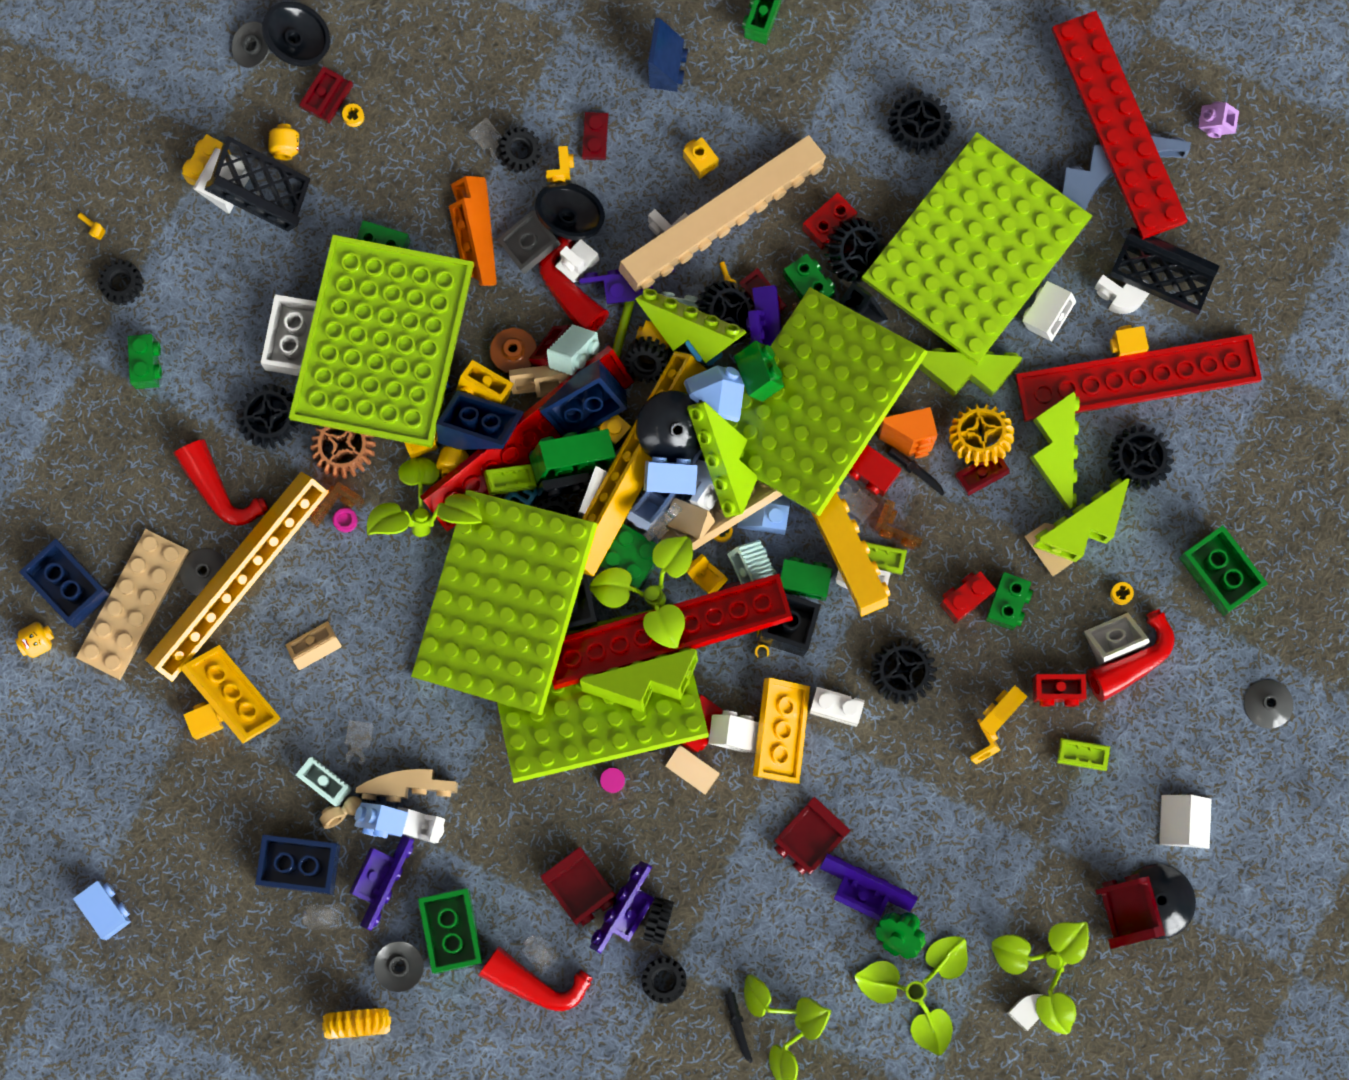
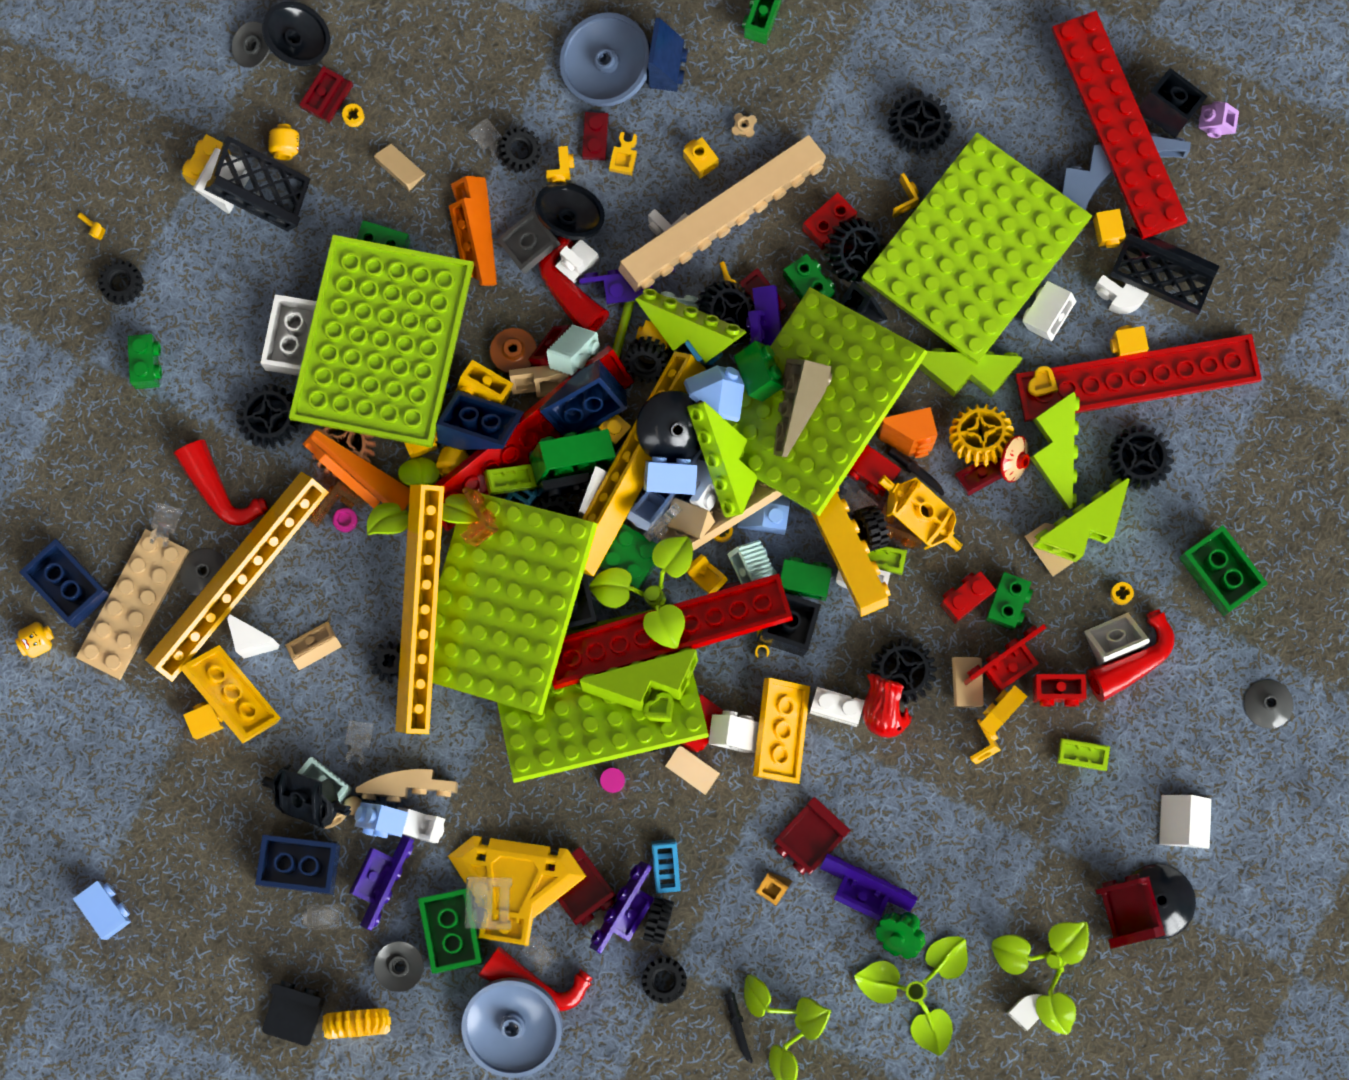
(164, 521): none -> clear plate
(249, 640): none -> white slope
(293, 1013): none -> black bracket
(317, 802): none -> black plate
(357, 473): none -> orange wedge
(381, 662): none -> black gear
(399, 166): none -> tan slope
(419, 609): none -> yellow brick
(479, 903): none -> clear plate
(483, 529): none -> clear orange bracket
(512, 1027): none -> sand blue dish
(532, 883): none -> yellow plate
(605, 59): none -> sand blue dish
(623, 157): none -> yellow plate
(660, 708): none -> lime tile
(663, 844): none -> dark azure slope
(744, 131): none -> tan plate
(773, 887): none -> pearl gold slope
(804, 387): none -> wedge
(872, 527): none -> black tyre
(882, 709): none -> red piece
(906, 503): none -> yellow plate
(911, 191): none -> yellow bracket
(971, 694): none -> tan slope
(1011, 664): none -> red bracket
(1014, 458): none -> dish
(1043, 382): none -> yellow tile
(1109, 228): none -> yellow brick
(1172, 102): none -> black brick

